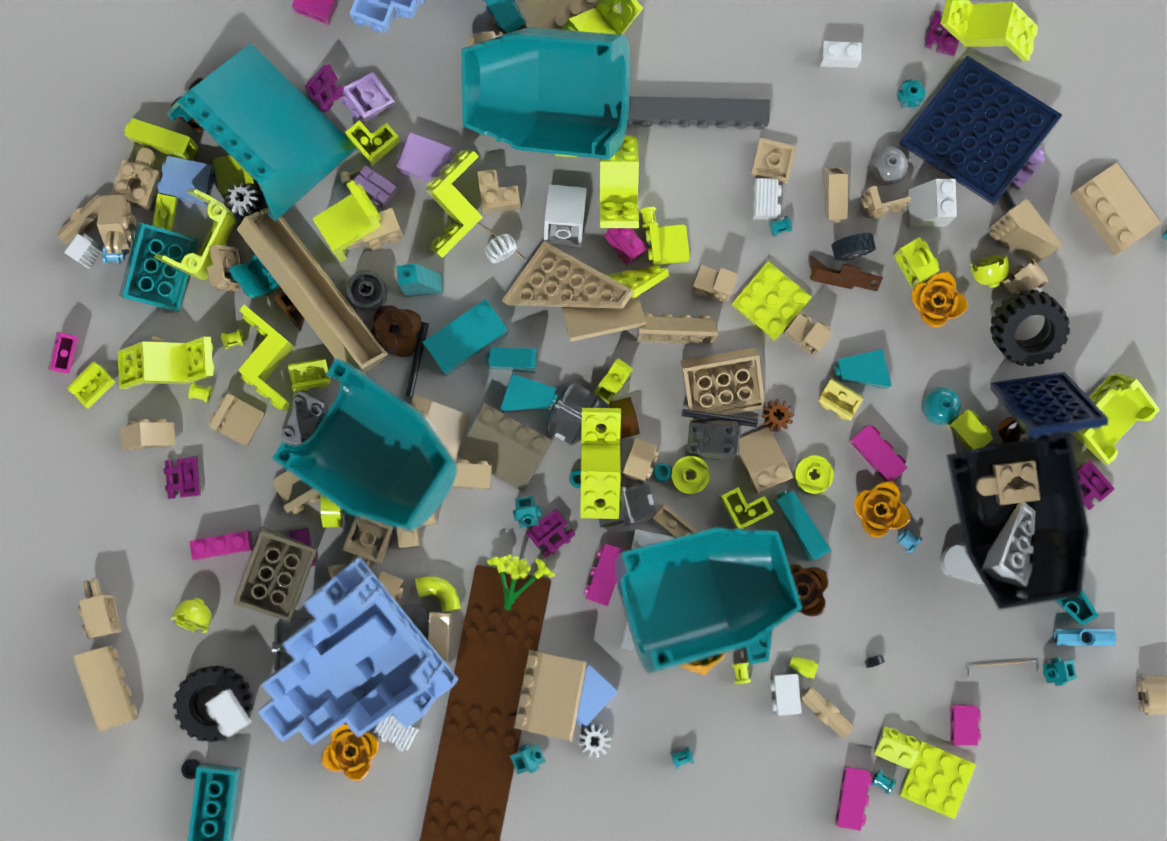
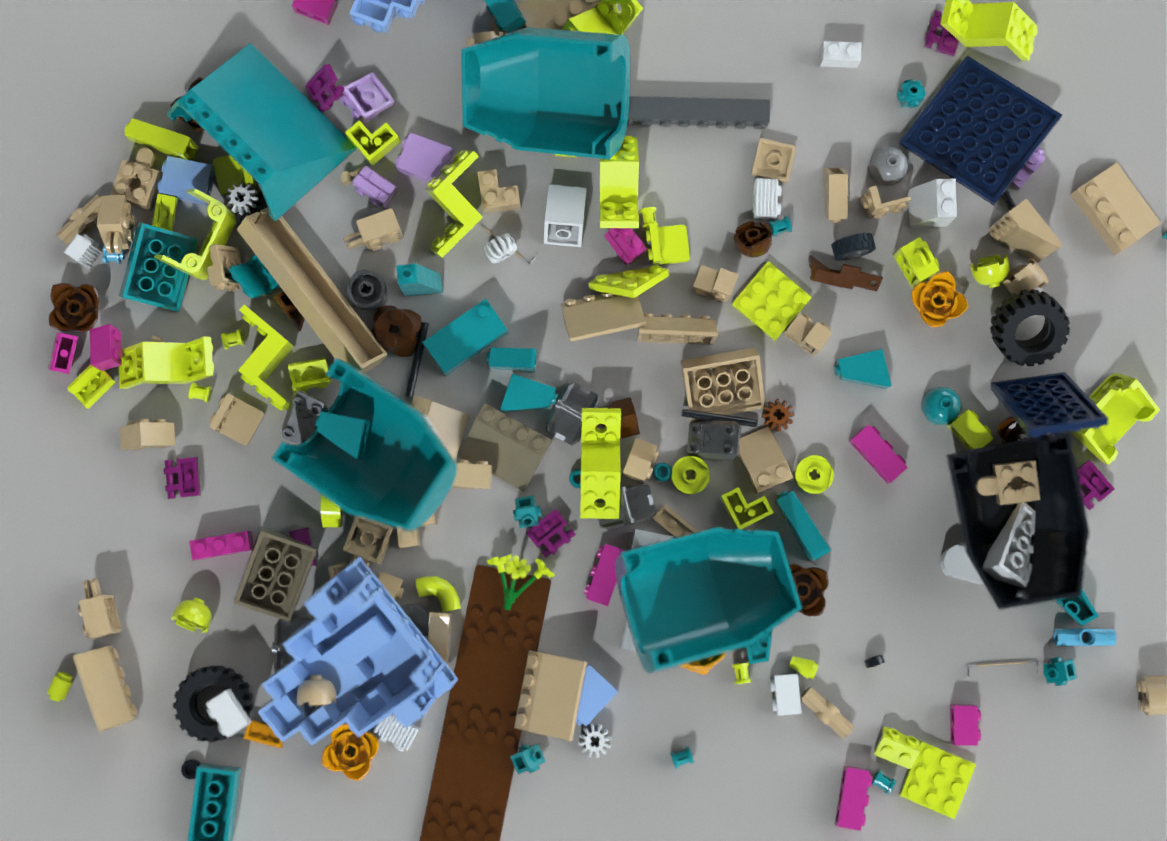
(60, 686): none -> neon yellow brick
(64, 298): none -> reddish brown brick
(105, 347): none -> dark pink brick
(262, 733): none -> light orange plate
(295, 492): tan bracket -> none
(316, 691): none -> tan cylinder
(345, 432): none -> teal slope
(348, 220): neon yellow bracket -> none
(563, 281): tan wing -> none
(613, 380): neon yellow brick -> none
(753, 239): none -> reddish brown cylinder
(840, 399): light yellow bracket -> none
(895, 514): light orange brick -> none
(908, 540): medium azure brick -> none

